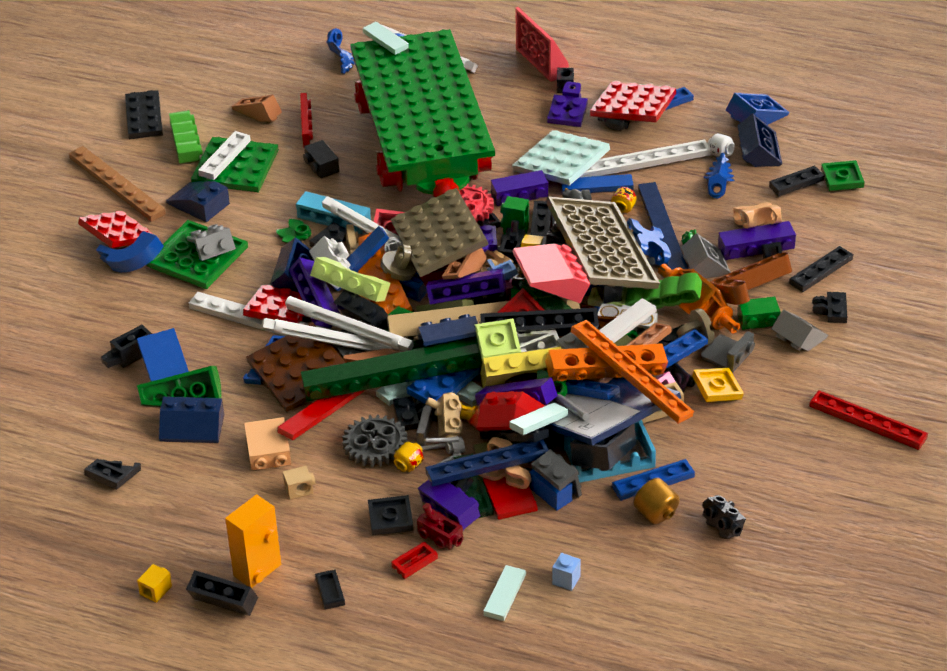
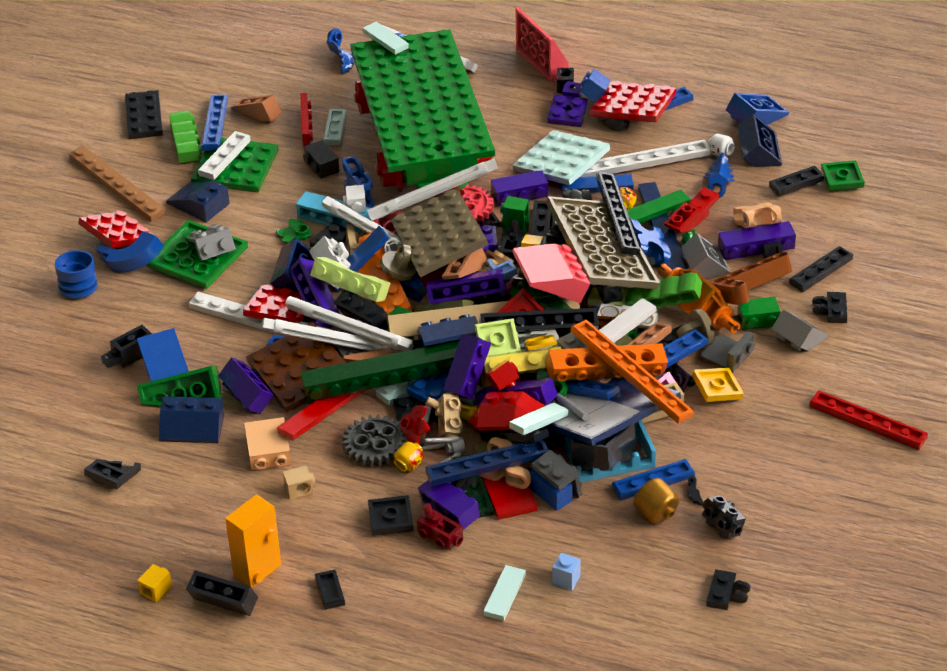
(76, 274): none -> blue wheel
(215, 122): none -> tile
(245, 386): none -> dark purple brick
(335, 127): none -> light aqua tile
(355, 198): none -> white brick
(357, 176): none -> blue piece
(414, 425): none -> red plate
(417, 562): red tile -> none
(432, 189): none -> white piece
(467, 366): none -> dark purple brick
(503, 375): none -> red brick
(540, 342): none -> yellow piece
(594, 85): none -> blue brick
(617, 214): none -> black tile
(658, 206): none -> green tile
(693, 492): none -> black piece
(694, 212): none -> red slope
(726, 589): none -> black hinge

